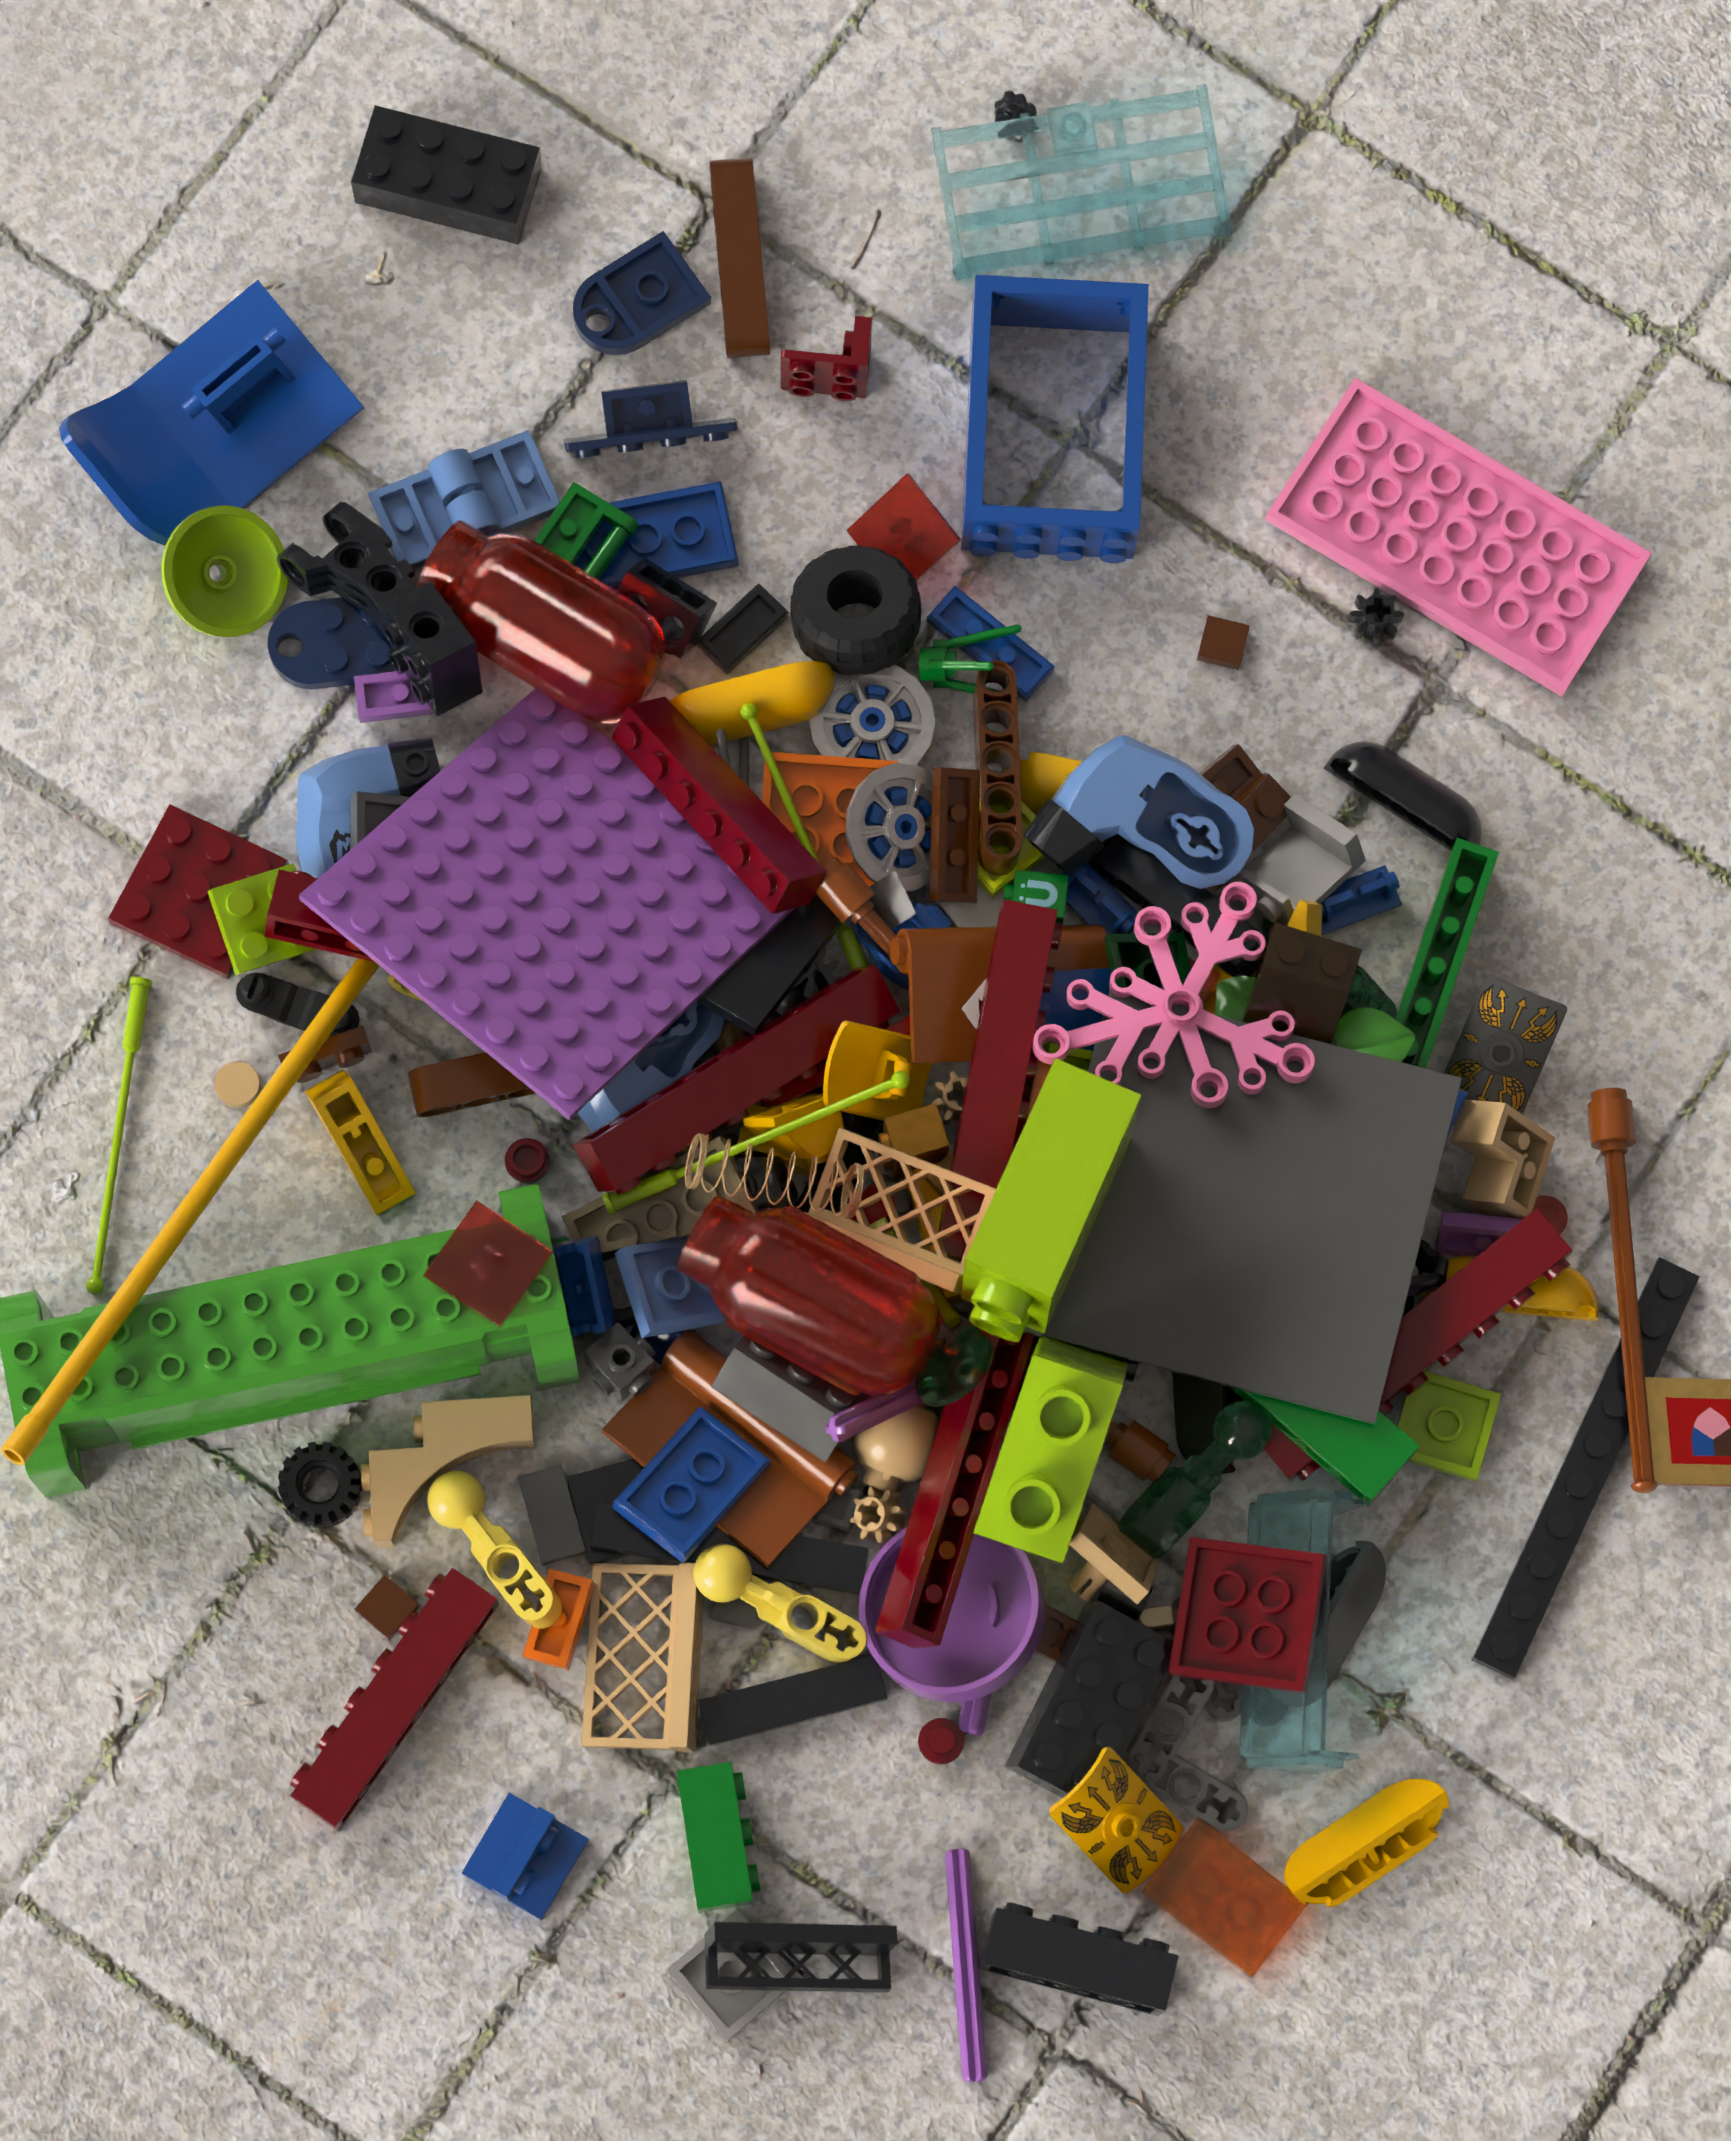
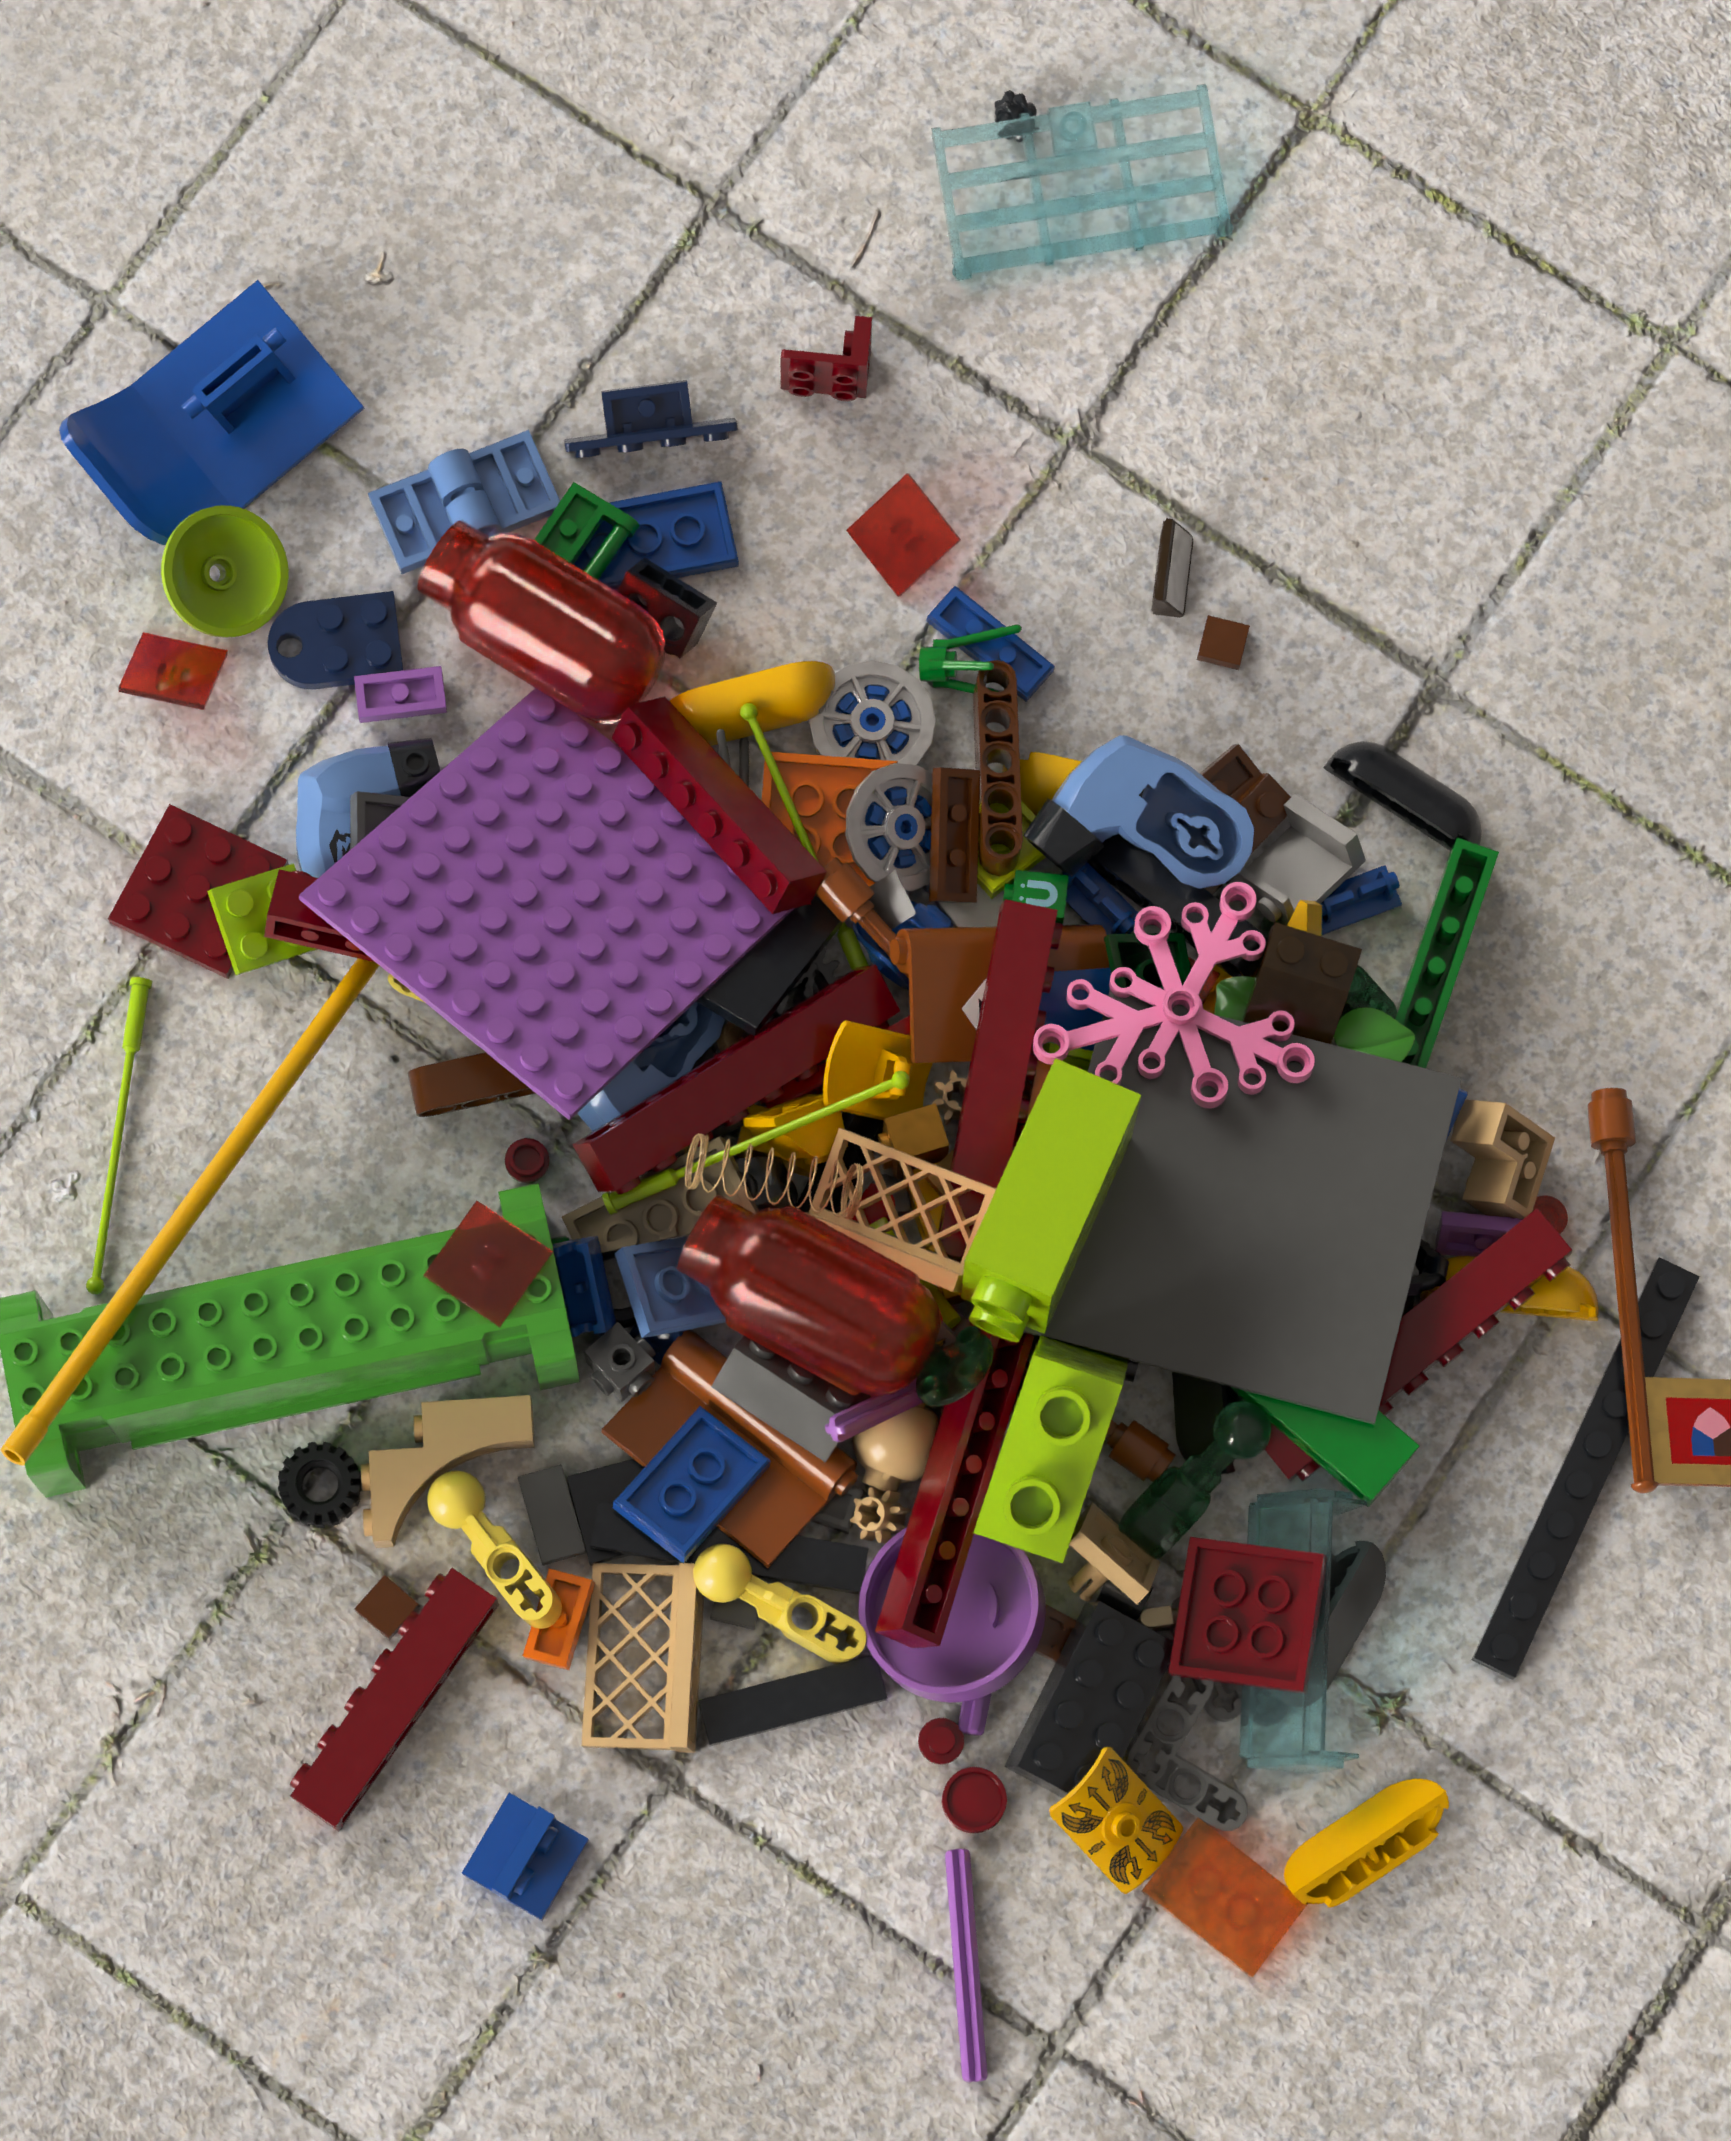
(173, 671): none -> clear red piece
(237, 1084): tan tile -> none
(287, 1002): black piece -> none
(341, 1049): reddish brown plate -> none
(360, 1141): yellow slope -> none
(418, 623): black brick -> none
(446, 174): black brick -> none
(641, 297): dark blue plate -> none
(717, 1836): green brick -> none
(726, 2009): light grey plate -> none
(739, 257): reddish brown beam -> none
(742, 629): black tile -> none
(799, 1939): black fence -> none
(853, 577): black tyre -> none
(974, 1800): none -> dark red piece
(1054, 305): blue door -> none
(1079, 1961): black brick -> none
(1172, 570): none -> slope
(1385, 611): black gear -> none
(1449, 1425): lime plate -> none
(1458, 537): bright pink plate -> none
(1505, 1043): dark grey shield -> none

